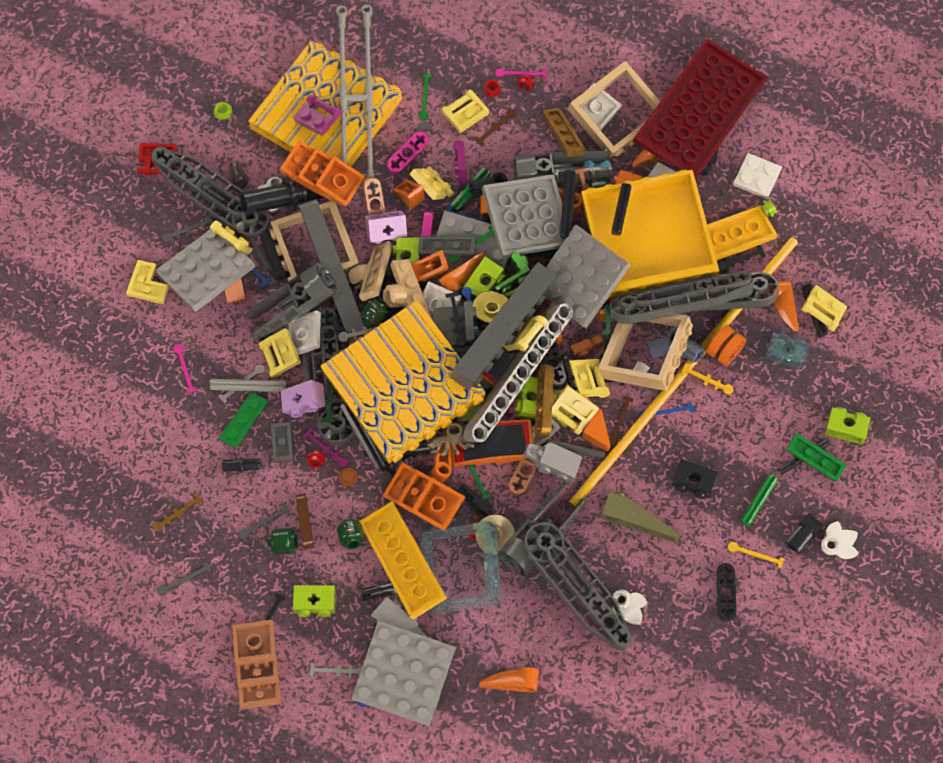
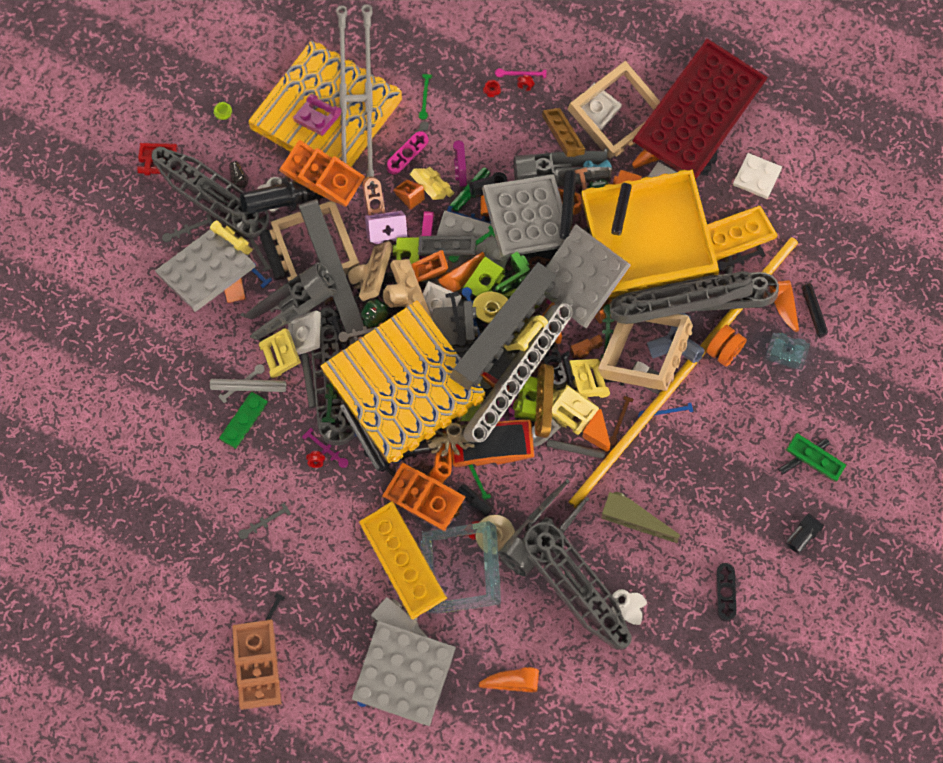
(143, 287): light yellow plate -> none
(158, 526): pearl gold piece -> none
(163, 590): dark grey piece -> none
(178, 348): dark pink piece -> none
(241, 464): black axle -> none
(282, 442): dark grey plate -> none
(282, 541): dark green head -> none
(303, 398): lavender brick -> none
(304, 517): reddish brown beam -> none
(305, 595): lime brick -> none
(338, 671): light grey piece -> none
(348, 477): dark orange plate -> none
(350, 534): dark green head -> none
(377, 591): black axle -> none
(467, 115): light yellow plate -> none
(510, 114): reddish brown piece -> none
(515, 479): nougat beam -> none
(554, 460): light grey hinge -> none
(691, 470): black brick -> none
(727, 389): yellow piece -> none
(733, 547): yellow piece -> none
(759, 500): green axle -> none
(769, 208): lime plate -> none
(824, 307): light yellow plate -> none
(837, 428): lime brick -> none
(842, 541): white plate -> none

